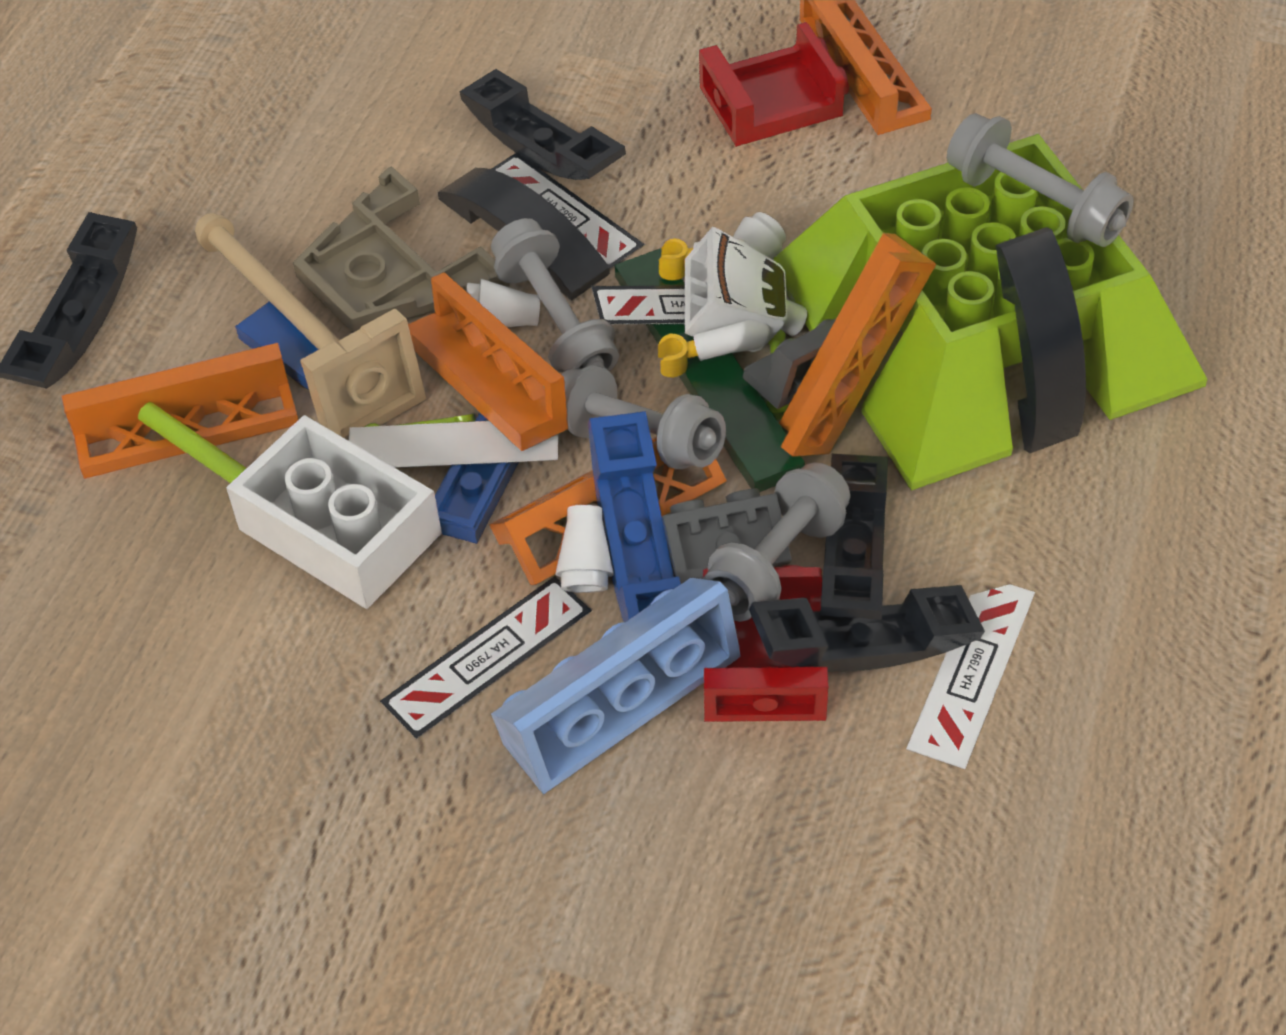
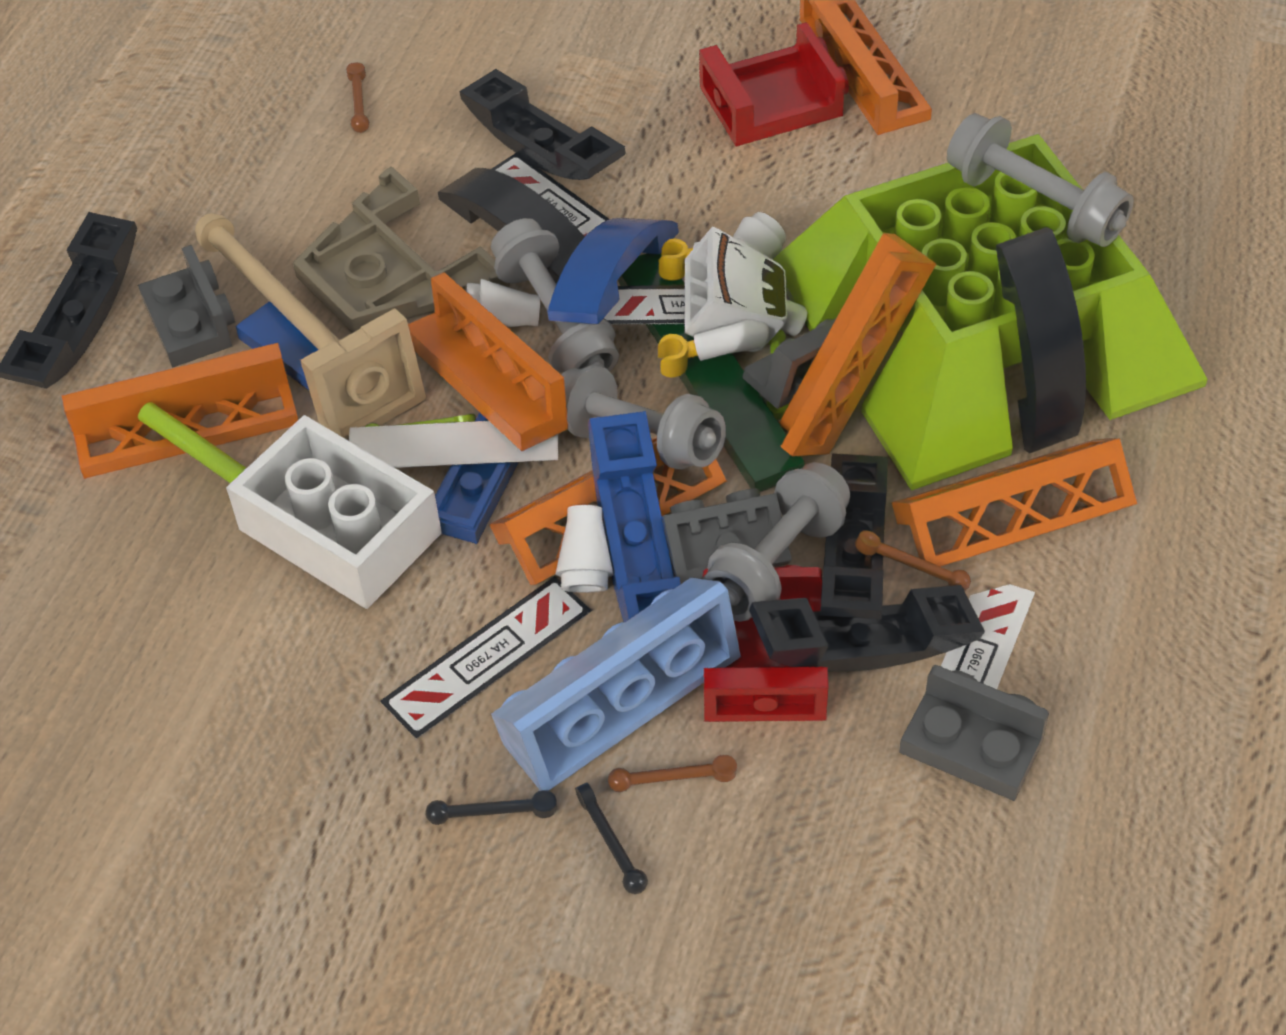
(187, 311): none -> dark grey bracket
(356, 73): none -> dark orange hinge
(542, 804): none -> black hinge
(590, 277): none -> blue slope
(634, 880): none -> black hinge
(722, 769): none -> dark orange hinge
(870, 543): none -> dark orange hinge
(975, 732): none -> dark grey bracket
(1011, 480): none -> orange fence

